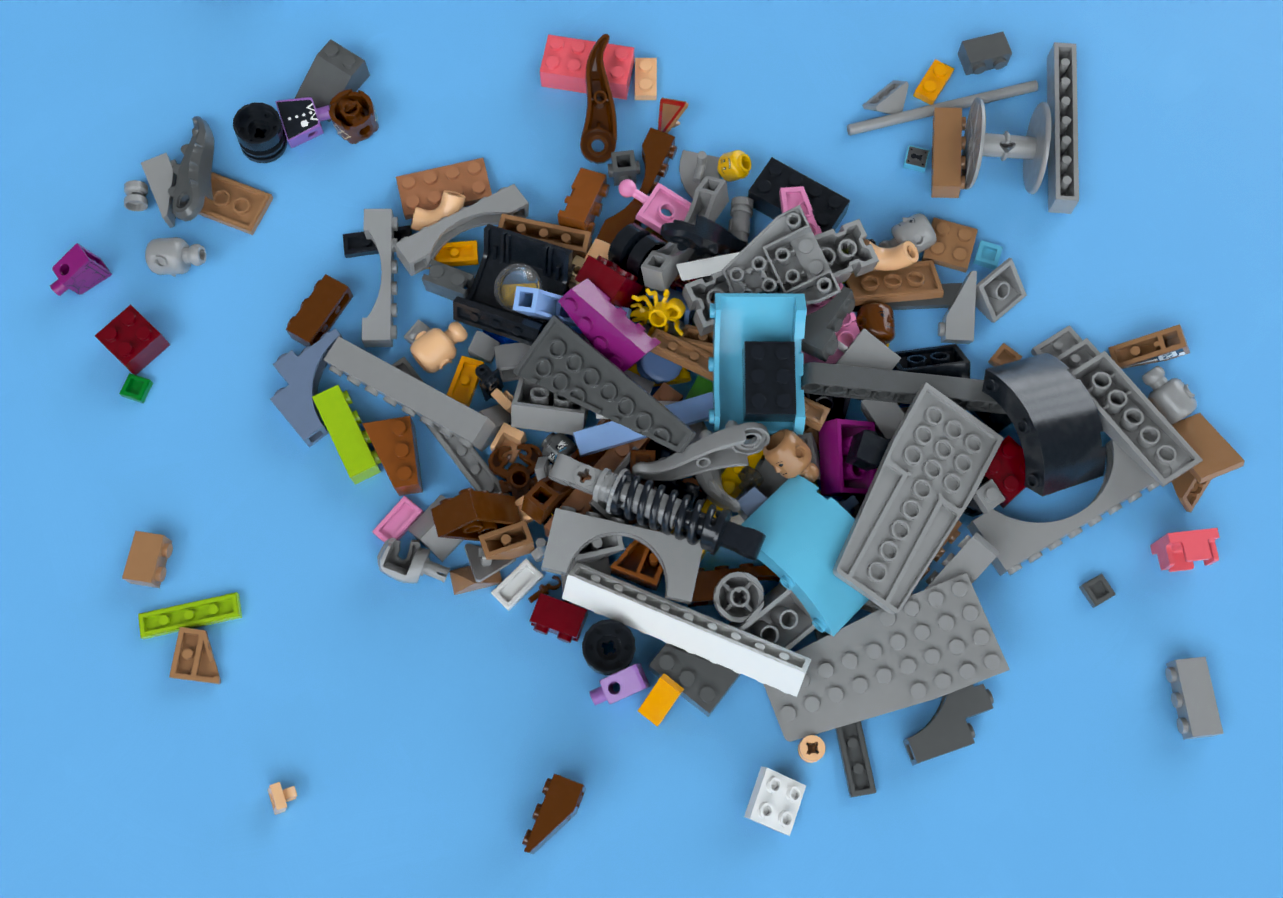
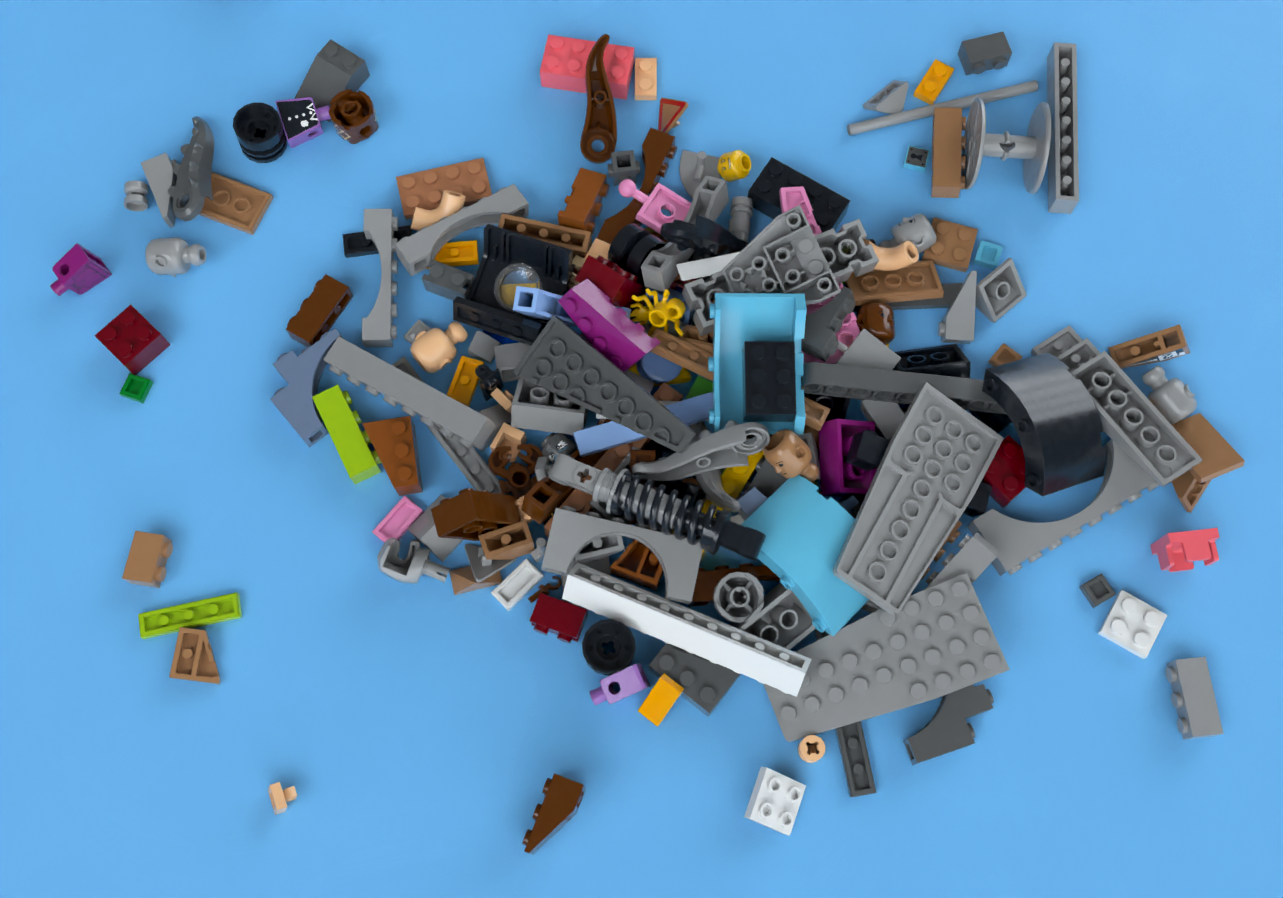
(749, 478): clear smoke tile -> none
(988, 496): light grey plate -> none
(1132, 624): none -> white plate

